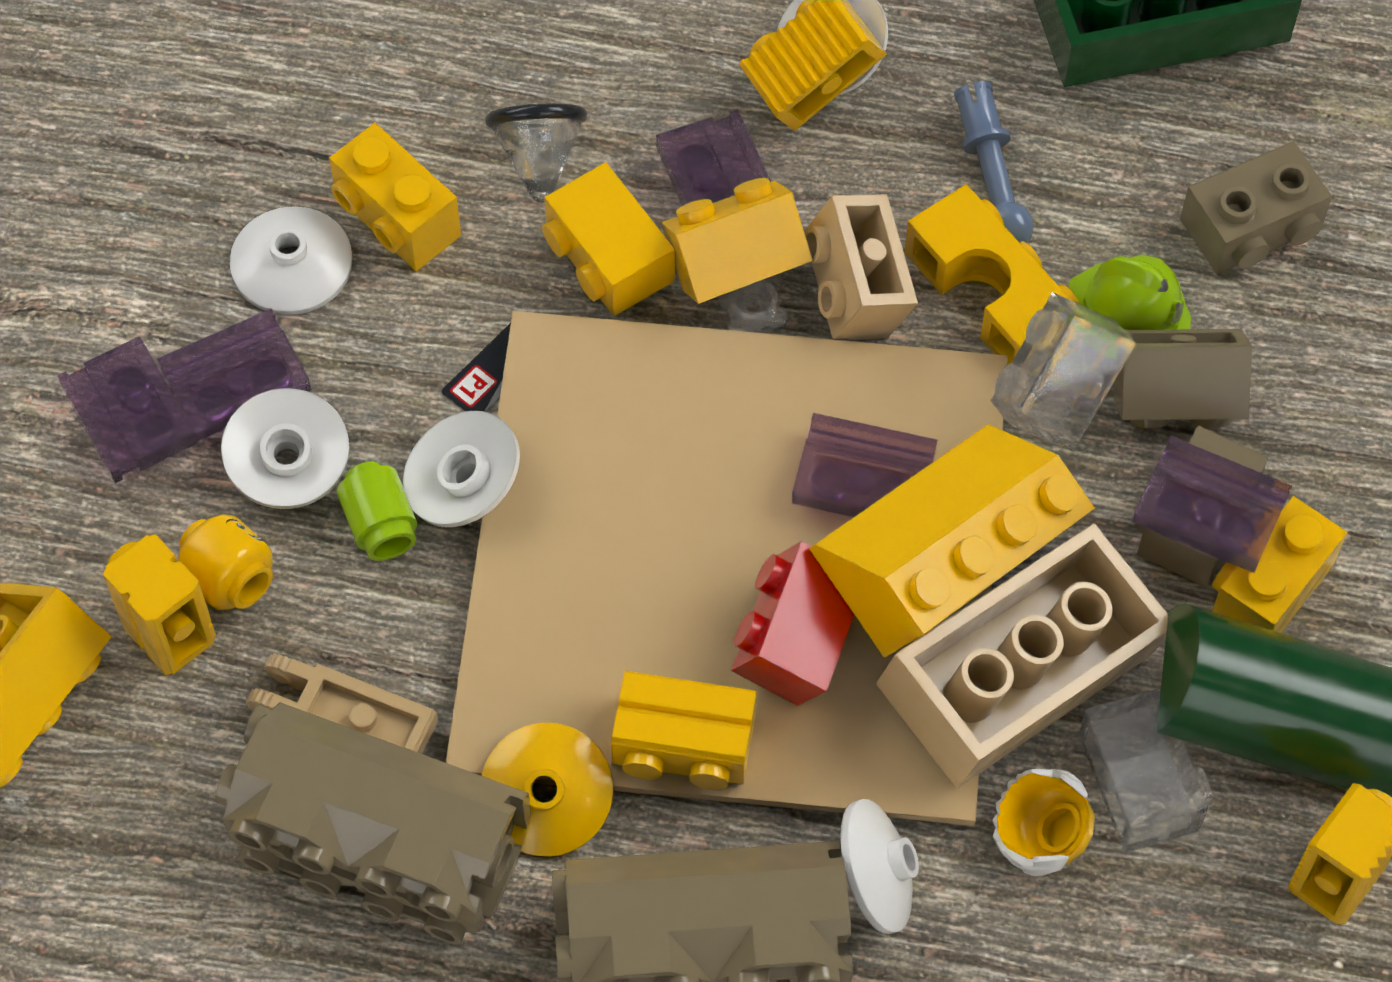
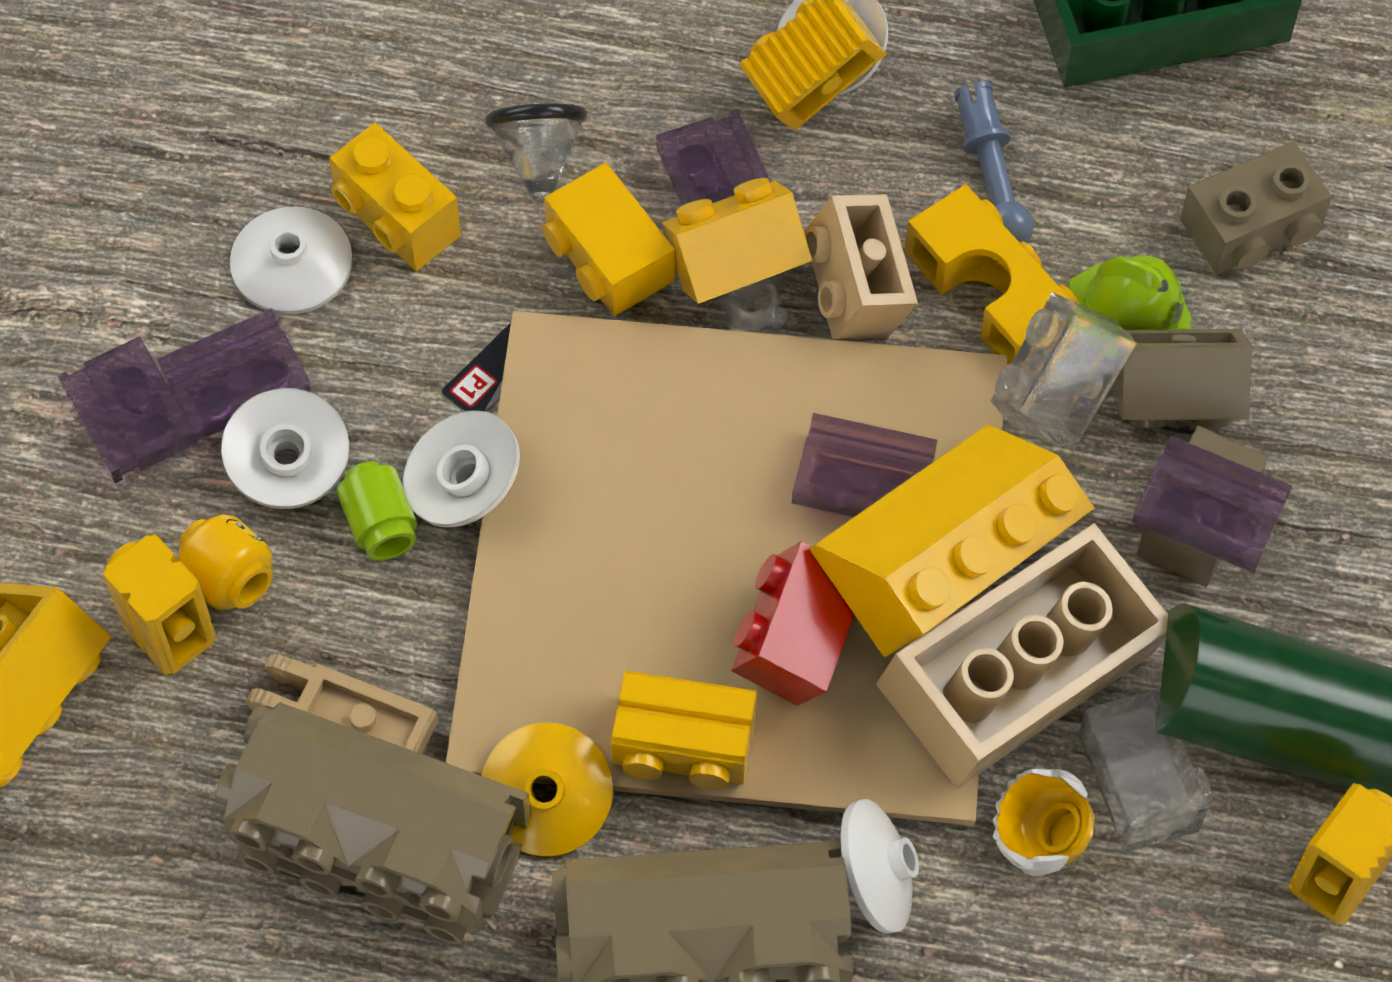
(1289, 571): yellow brick -> none

